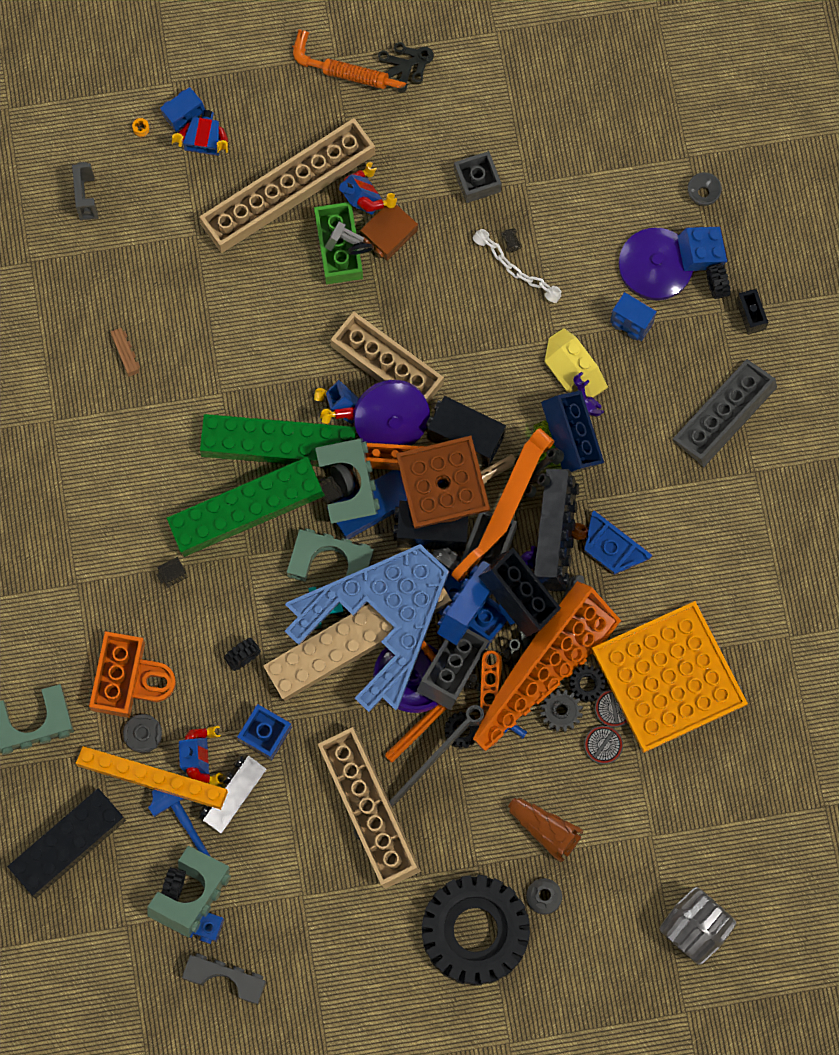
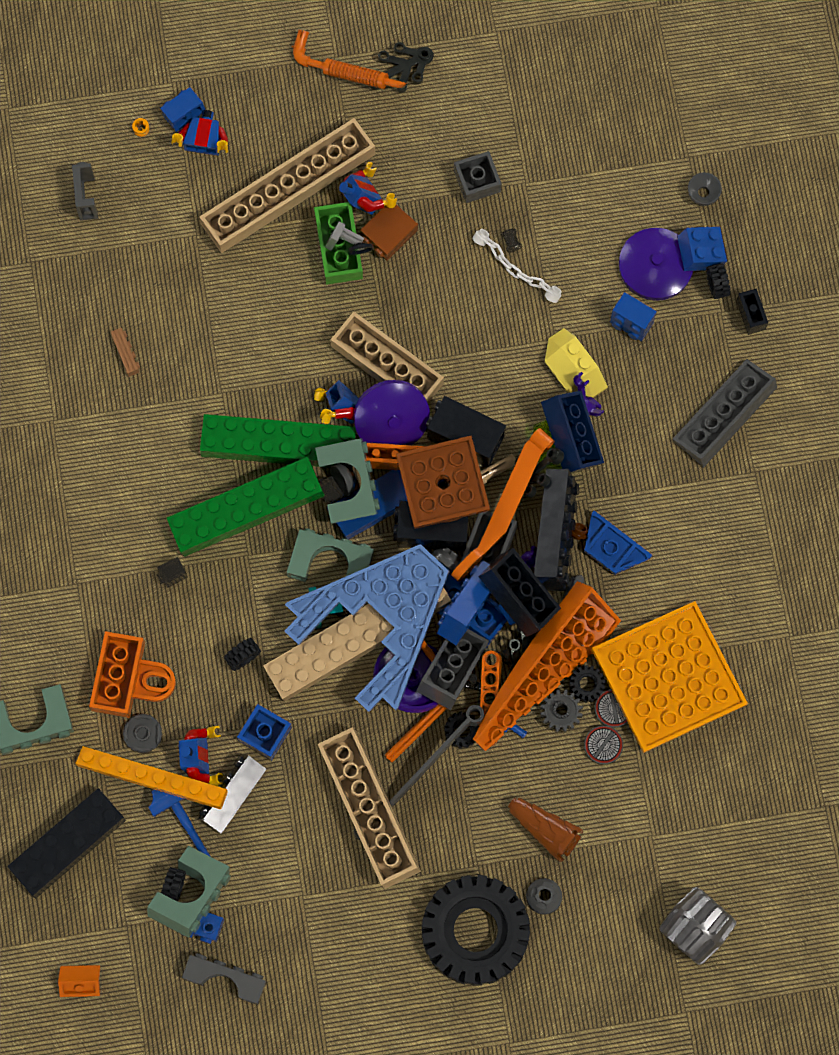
(79, 981): none -> orange panel

